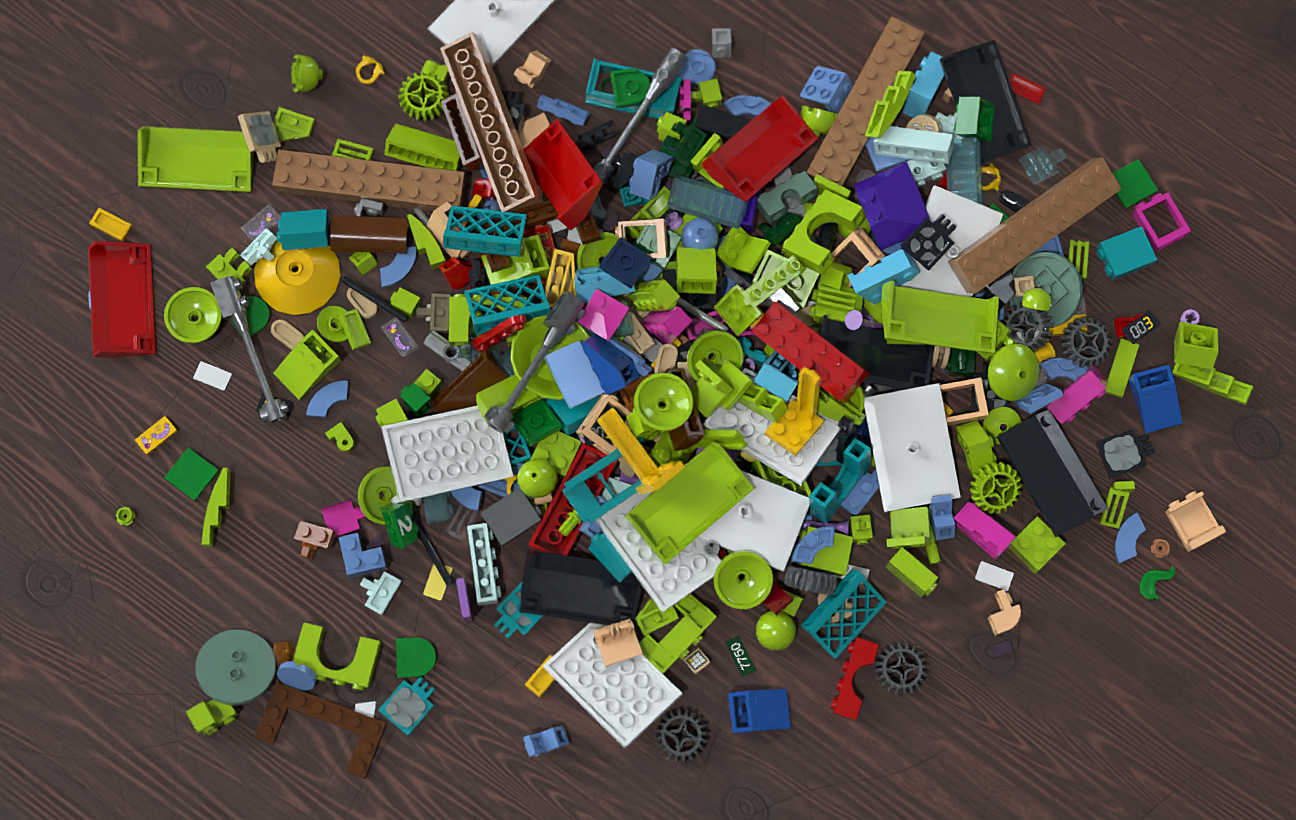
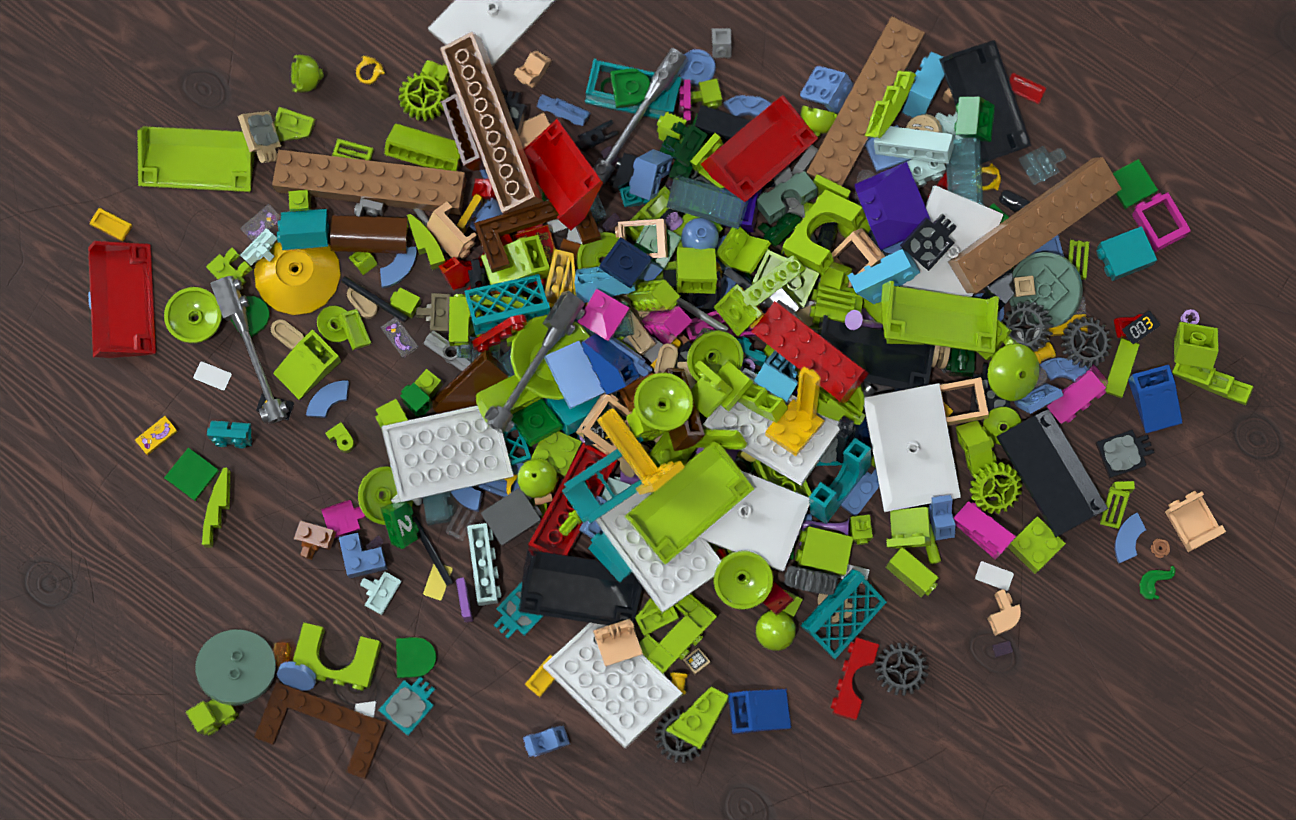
(125, 511): lime plate -> none
(222, 435): none -> teal plate
(299, 200): none -> lime brick
(483, 242): teal fence -> none
(678, 681): none -> yellow bush
(700, 718): none -> lime wing
(714, 550): light grey hinge -> none
(740, 656): dark green sticker -> none
(806, 160): none -> light grey beam
(812, 543): medium blue tile -> none
(1037, 299): lime hair -> none

